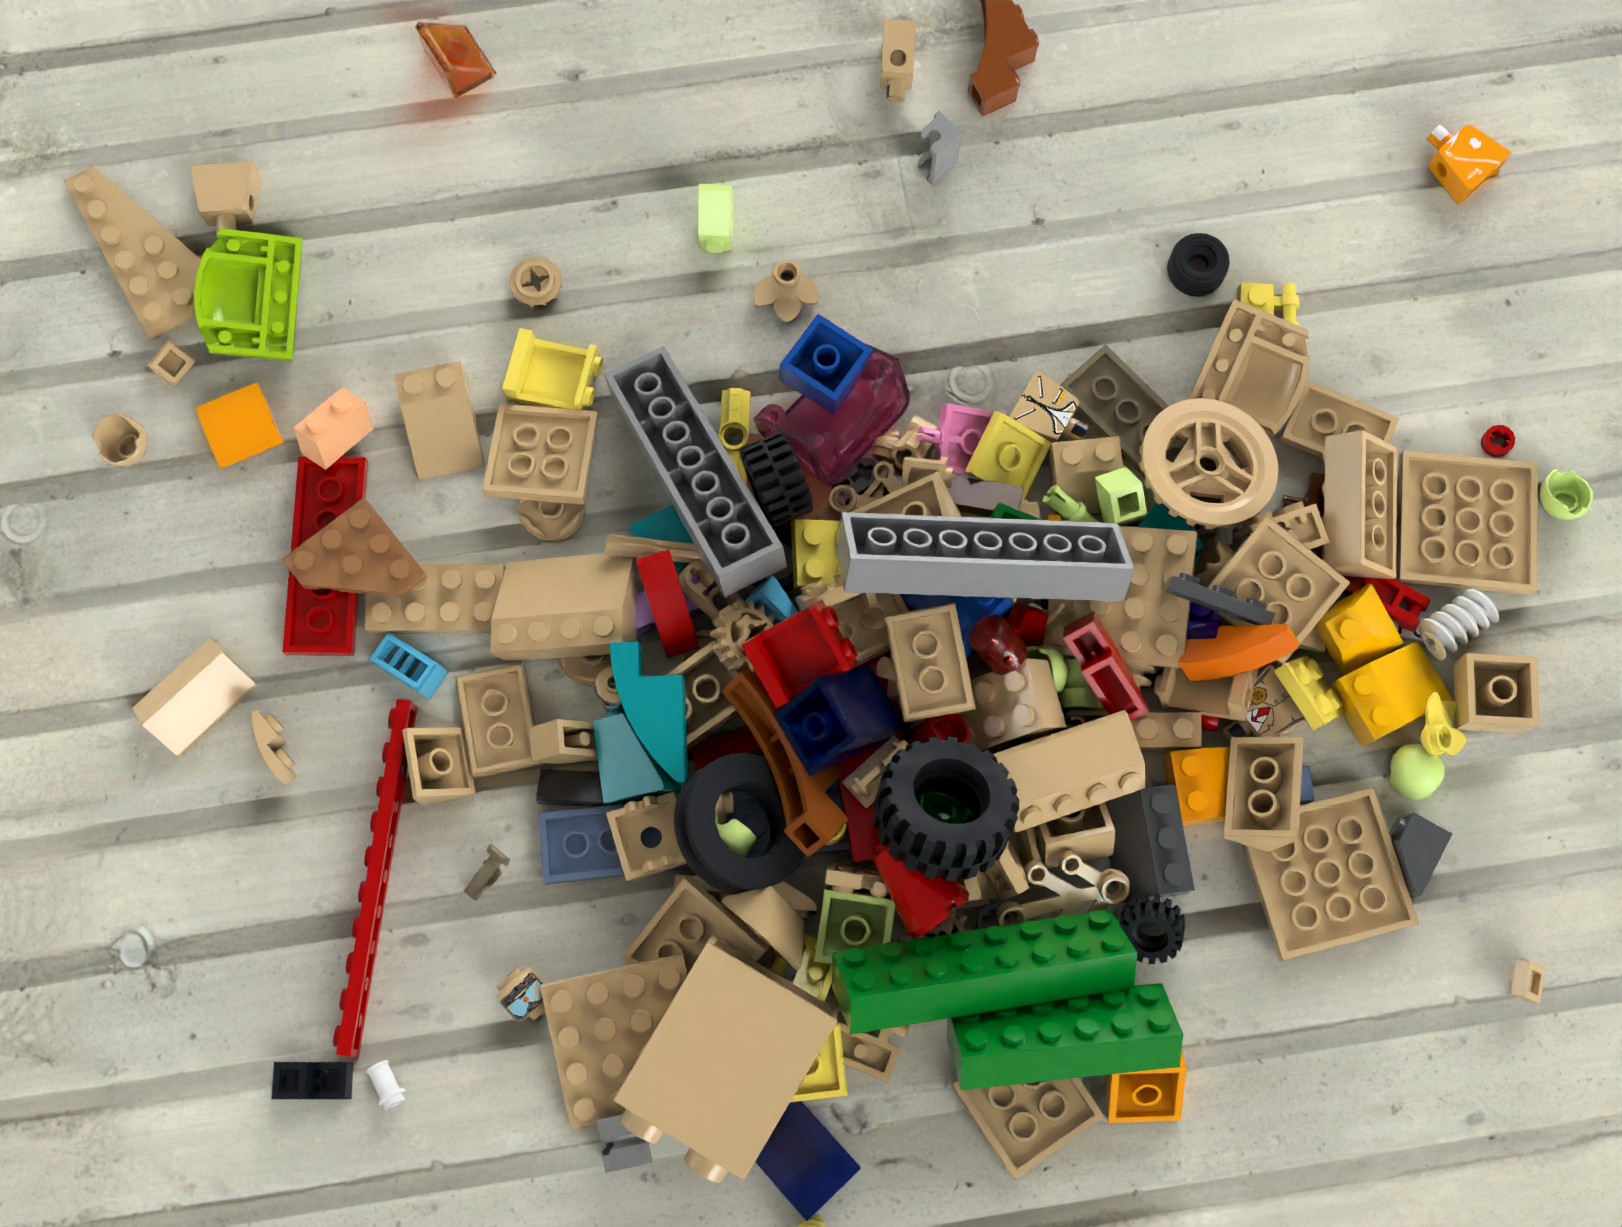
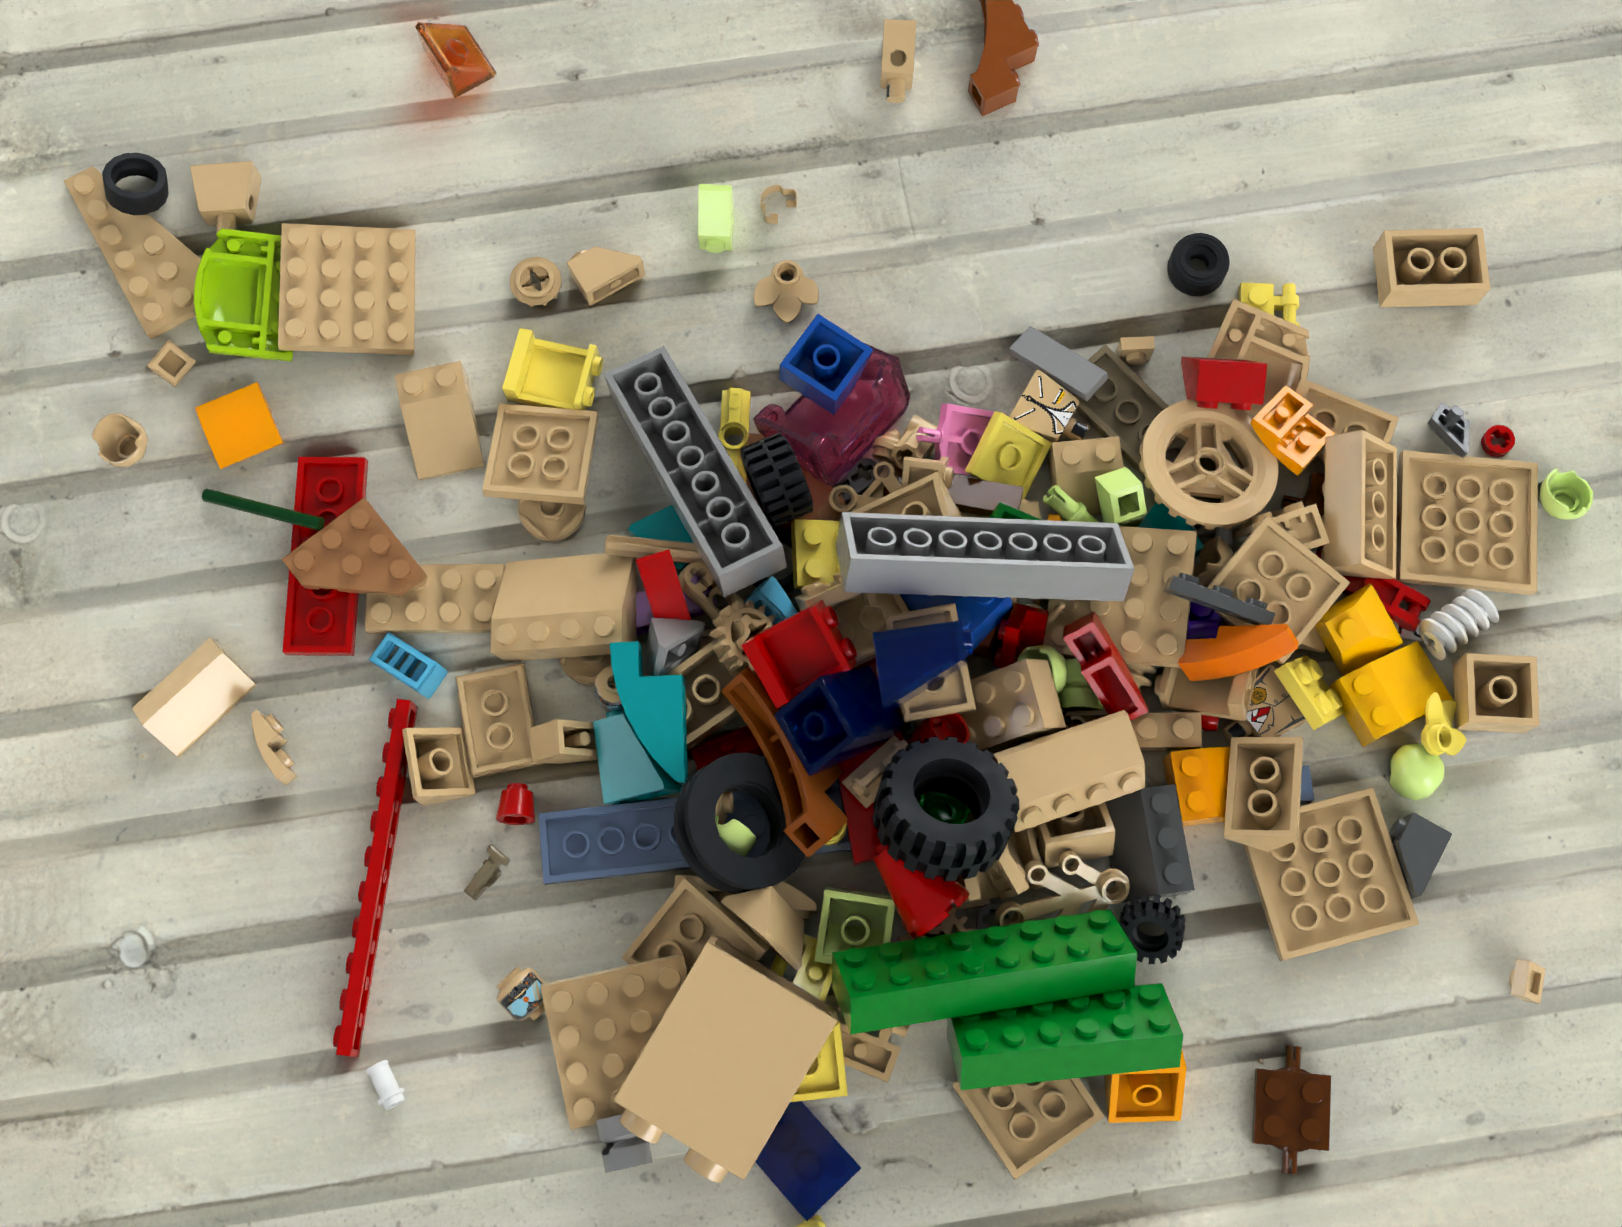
(135, 165): none -> black tyre
(263, 509): none -> dark green bar
(312, 1080): black slope -> none
(333, 428): light nougat brick -> none
(347, 289): none -> tan plate
(516, 805): none -> red hat
(570, 788): black slope -> none
(603, 272): none -> tan slope
(628, 826): tan piece -> none
(670, 644): none -> light grey slope
(773, 219): none -> tan piece
(848, 877): tan plate -> none
(918, 658): none -> clear blue slope
(943, 147): light grey hinge -> none
(994, 641): clear red piece -> none
(1058, 363): none -> light grey tile
(1135, 349): none -> tan plate
(1224, 381): none -> red slope
(1290, 431): none -> light orange slope
(1291, 1109): none -> reddish brown plate
(1431, 267): none -> tan brick
(1451, 428): none -> dark grey piece
(1465, 160): light orange torso -> none

